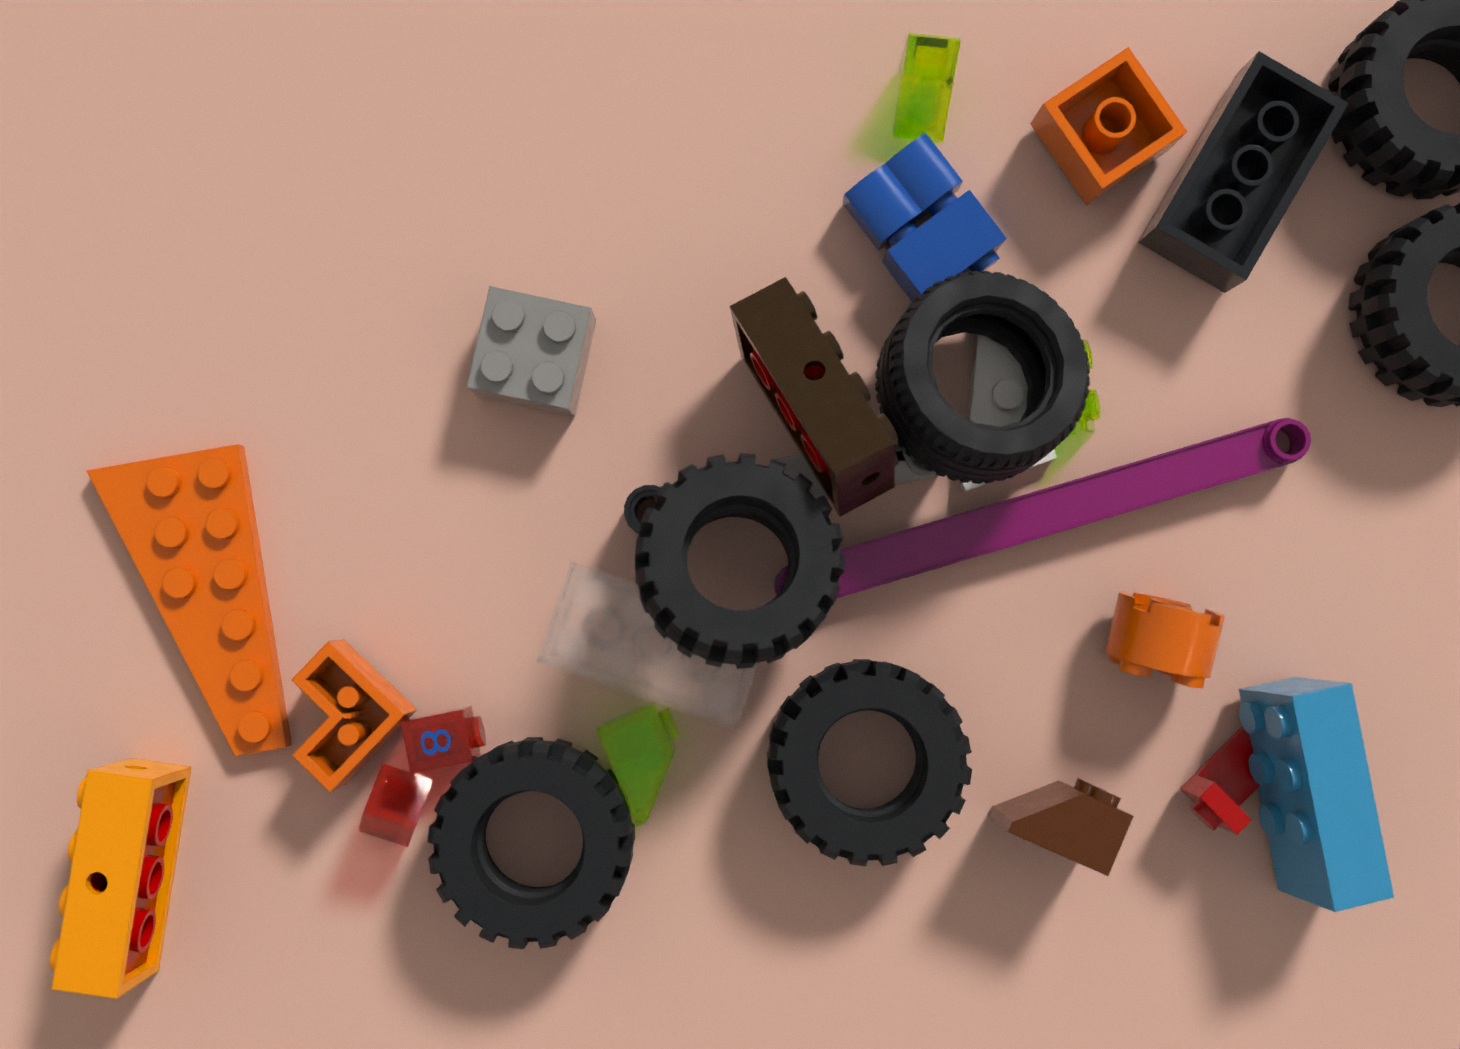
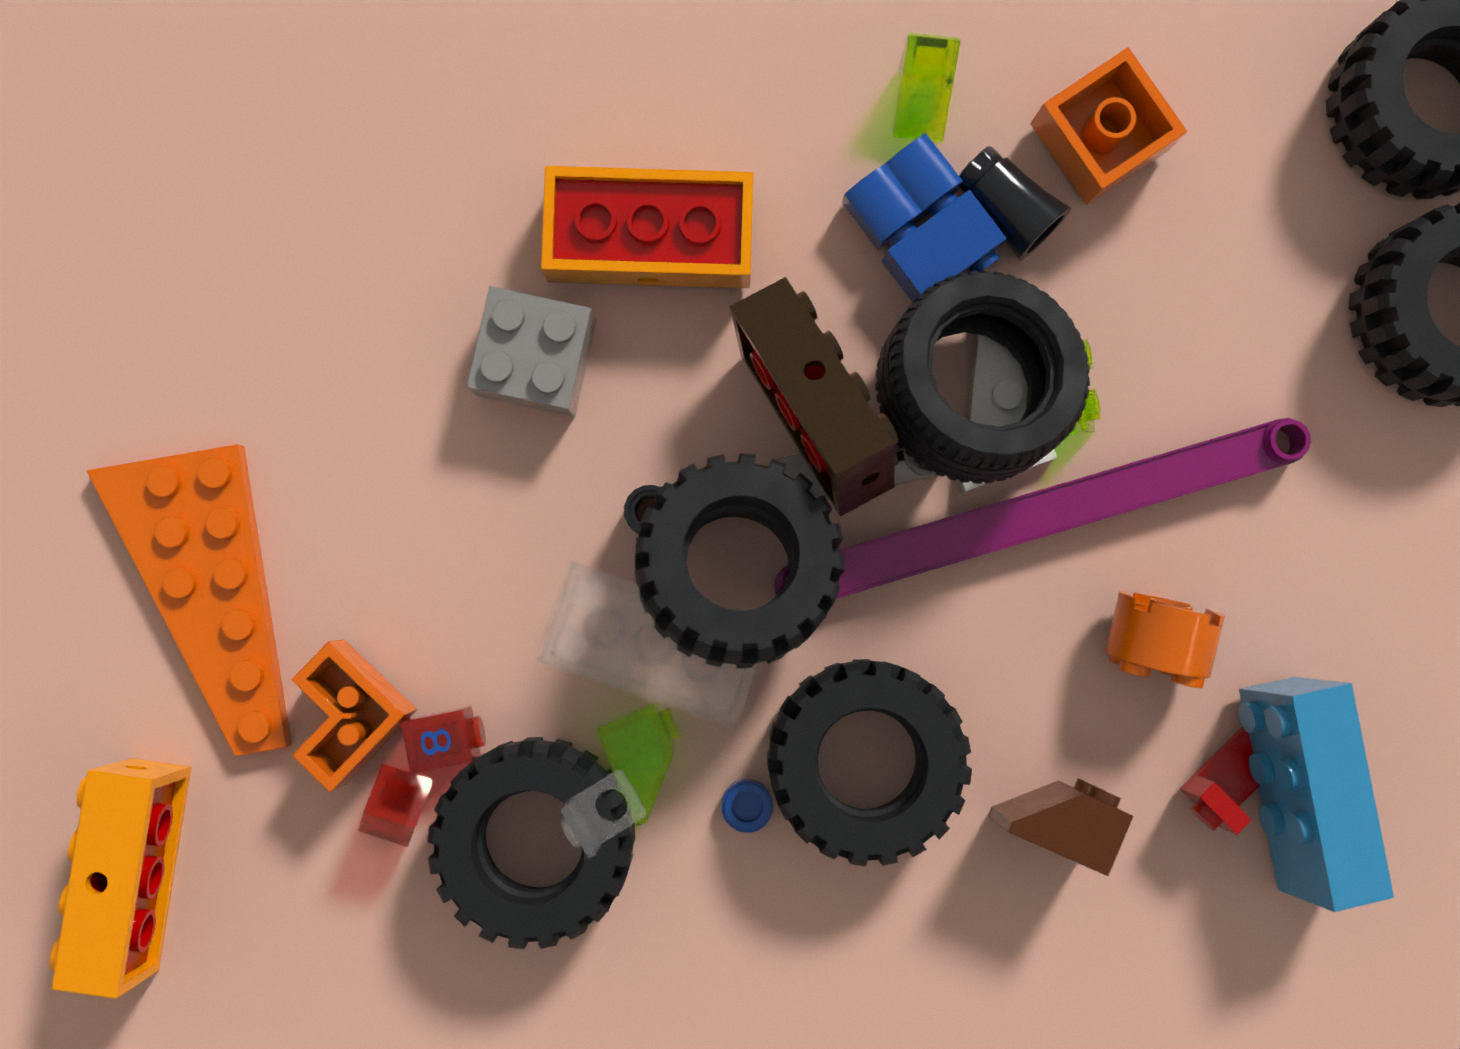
(584, 824): none -> clear bracket
(647, 227): none -> red brick
(747, 805): none -> blue tile
(1013, 201): none -> black plant
(1243, 173): black brick -> none

